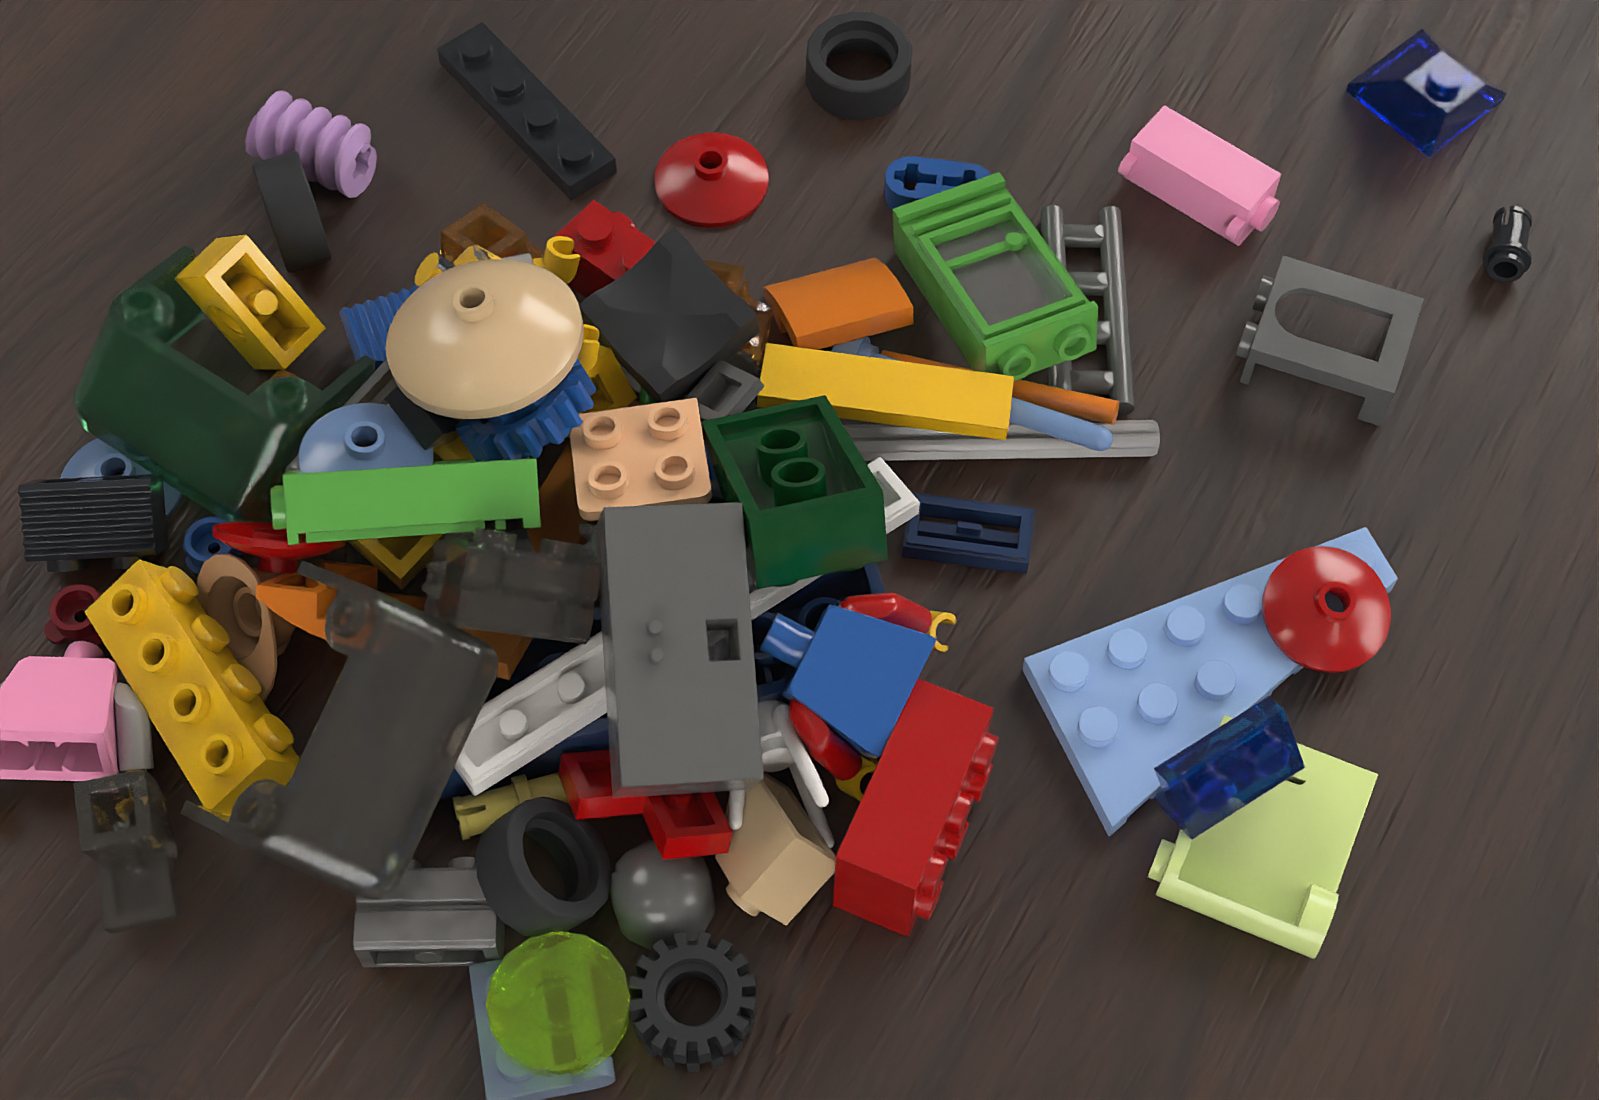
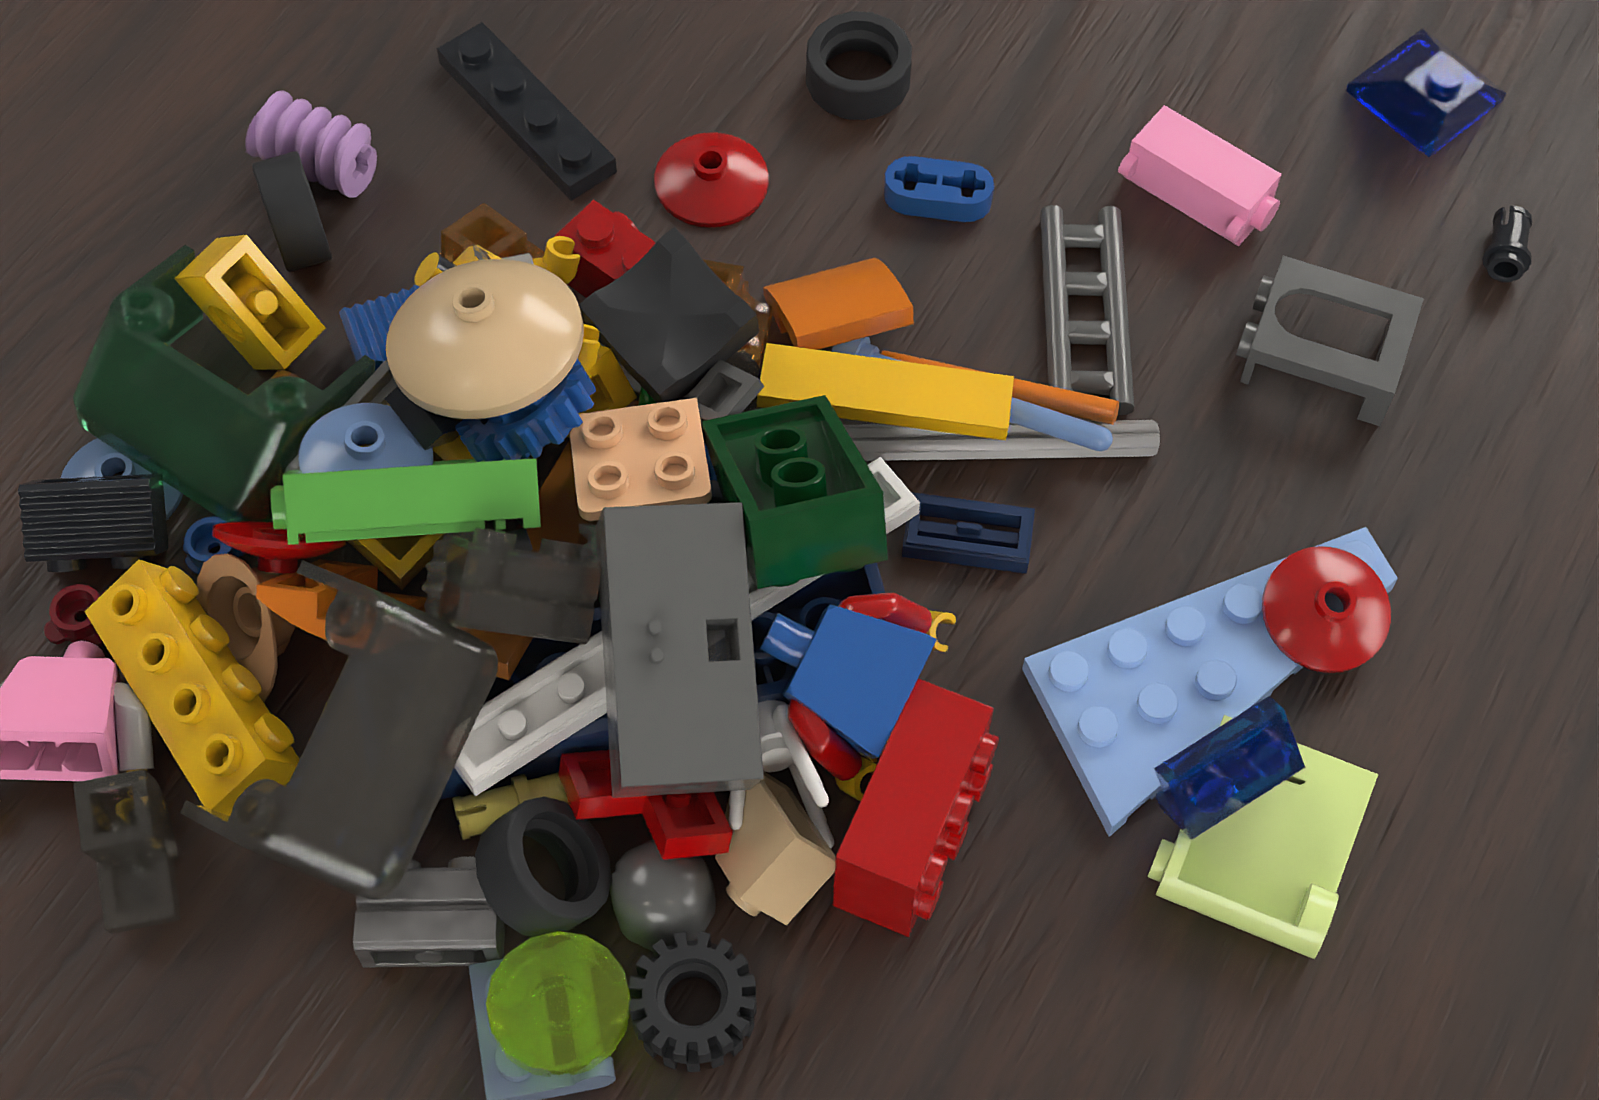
(993, 279): bright green door -> none

